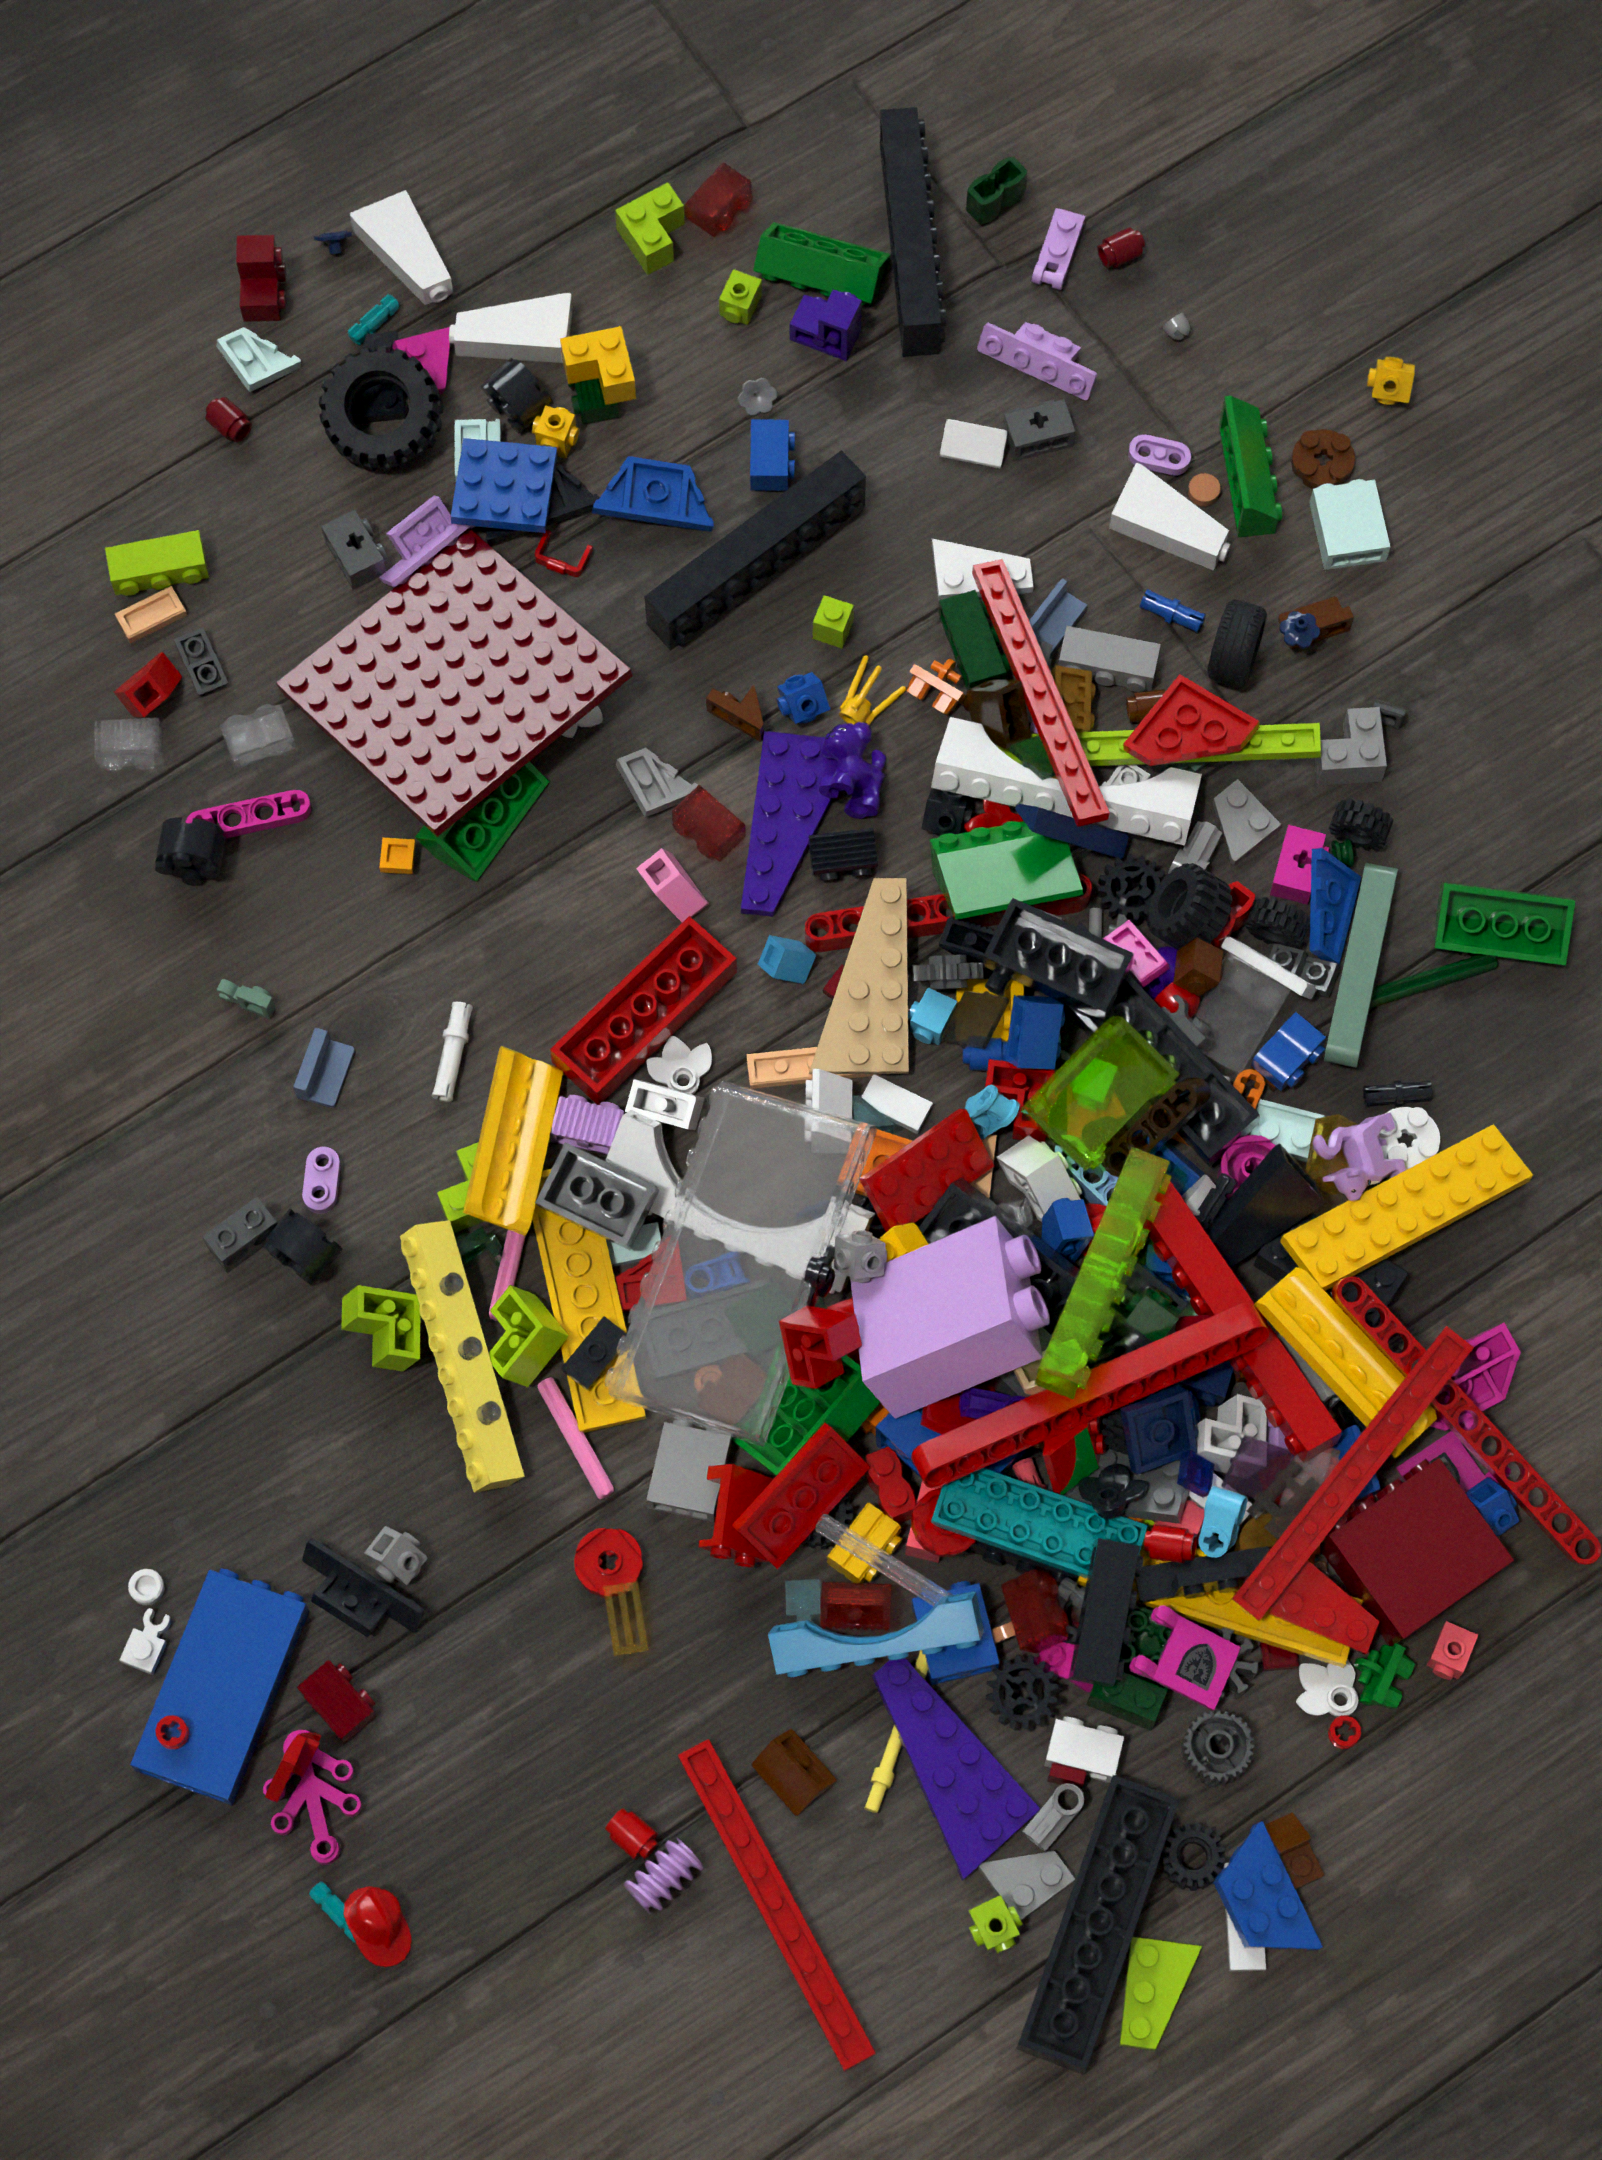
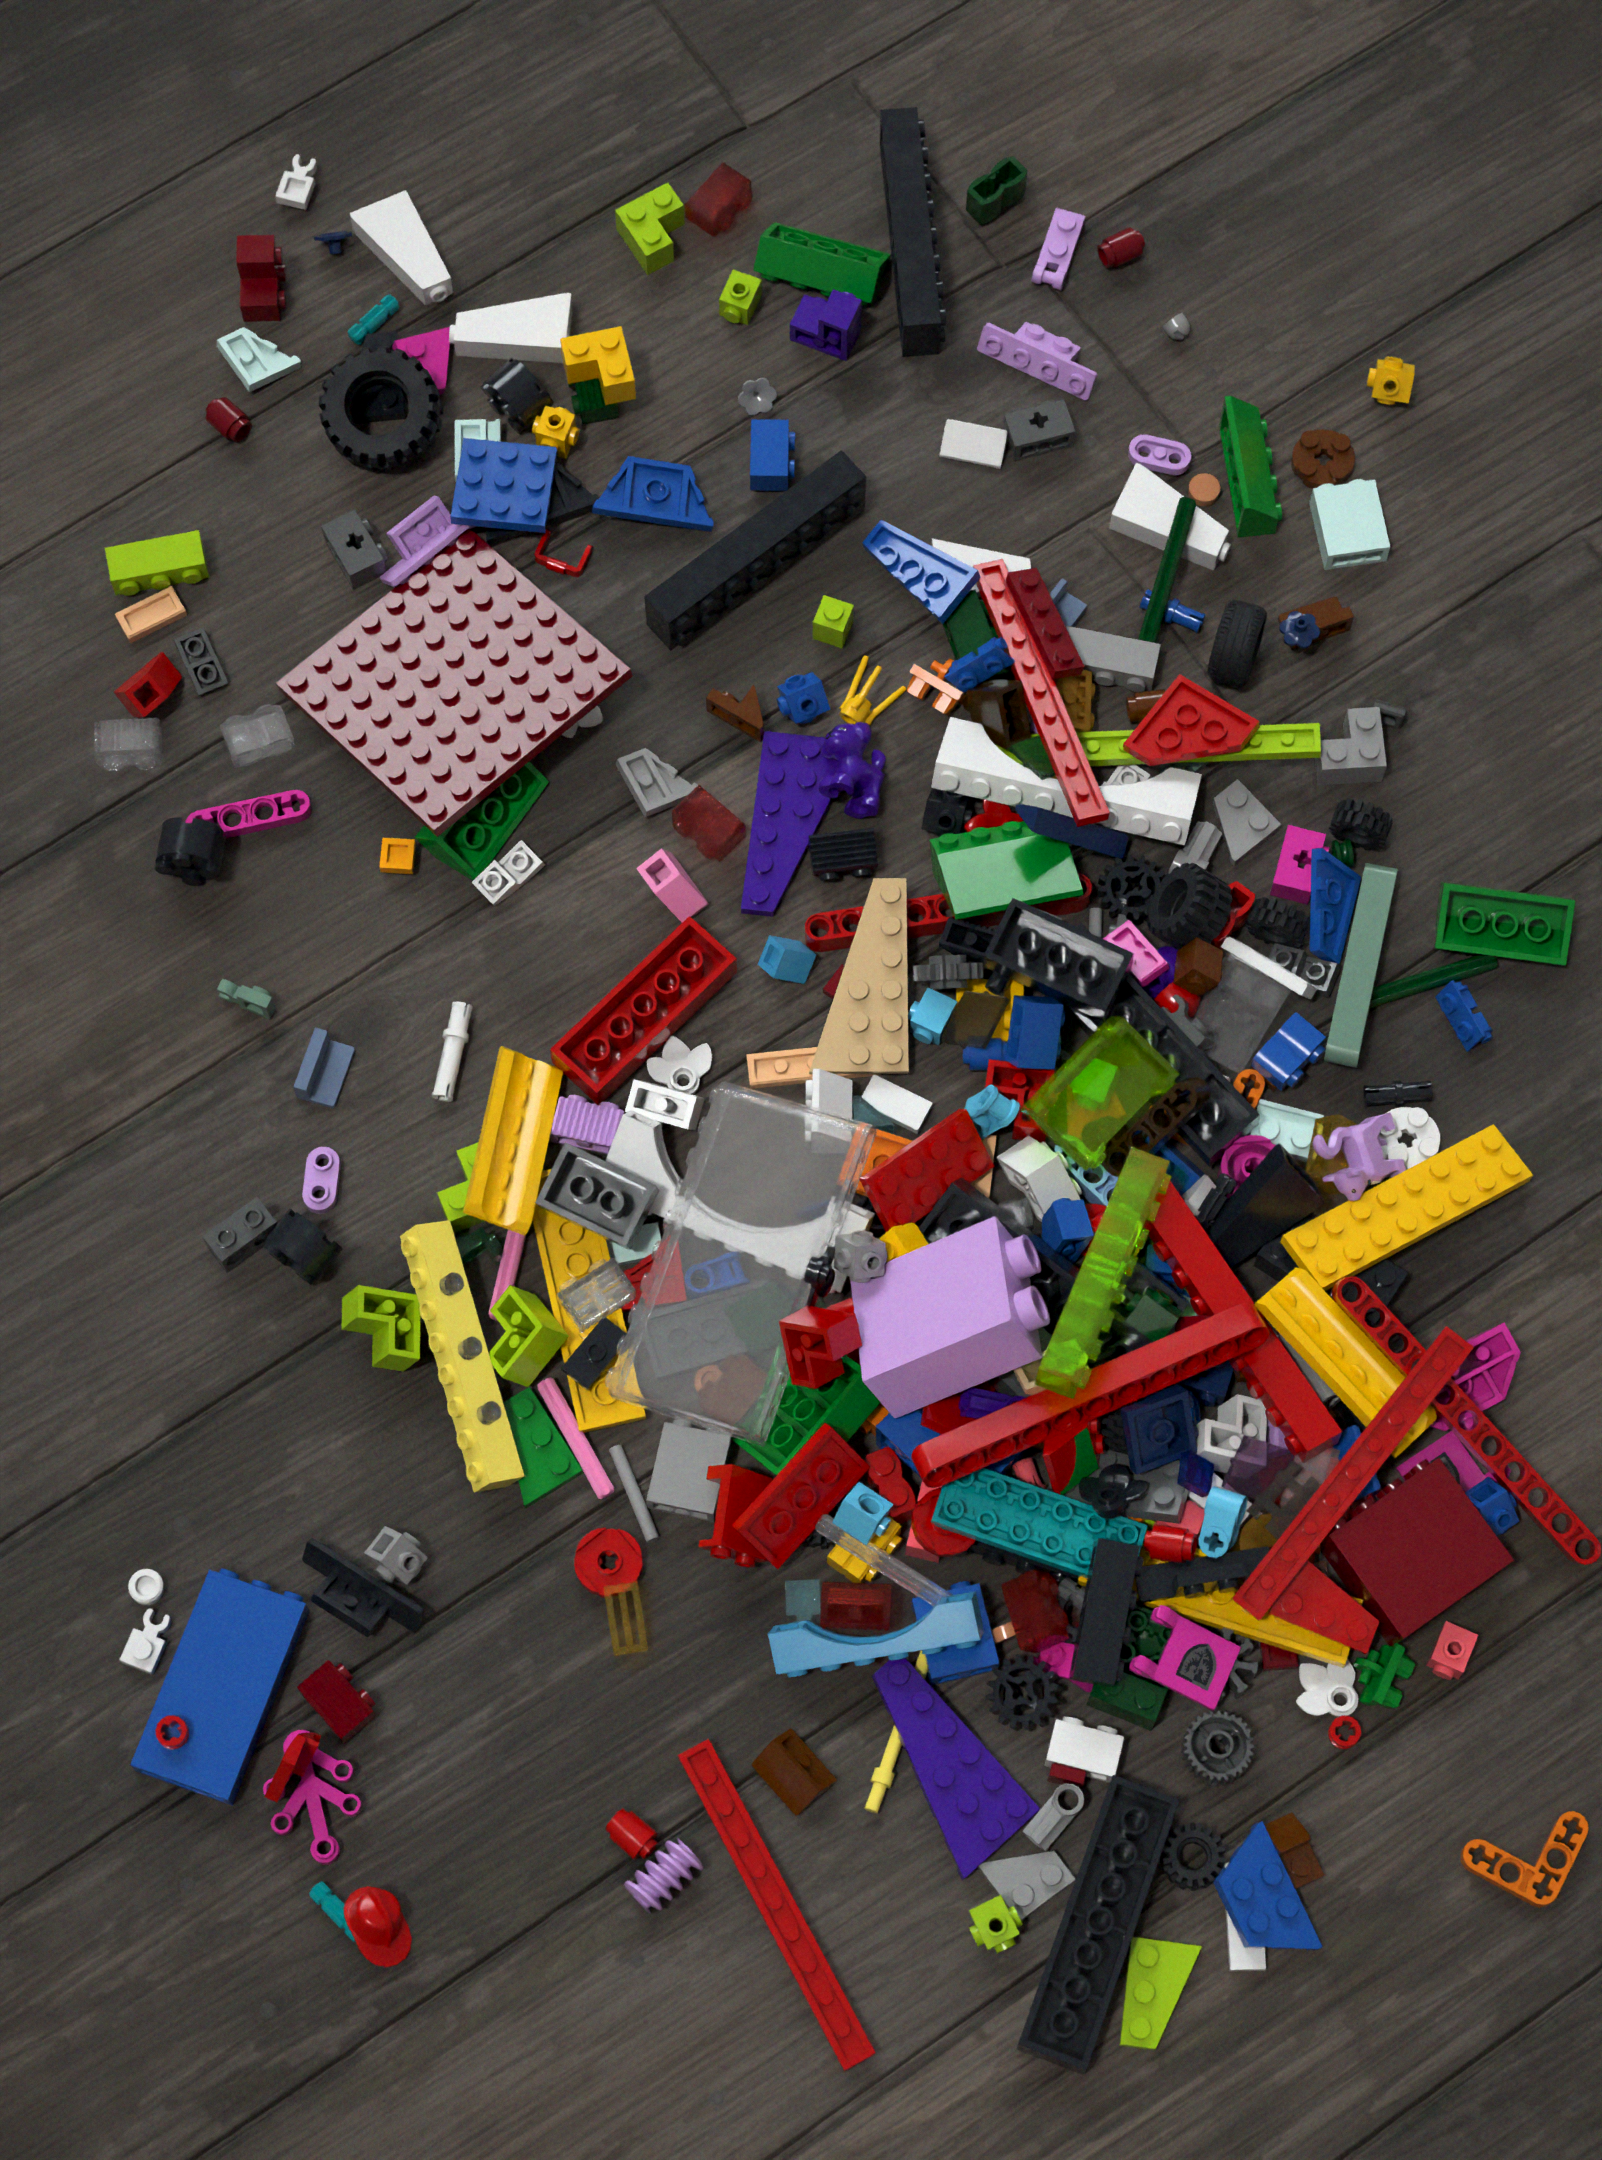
(298, 186): none -> white plate
(508, 874): none -> white slope
(540, 1448): none -> green wing
(595, 1294): none -> clear brick
(634, 1493): none -> light grey bar
(863, 1514): none -> medium azure brick
(921, 569): none -> wing
(974, 669): none -> blue hinge
(1044, 623): none -> dark red plate
(1167, 570): none -> dark green axle
(1457, 1005): none -> blue hinge
(1527, 1873): none -> orange beam

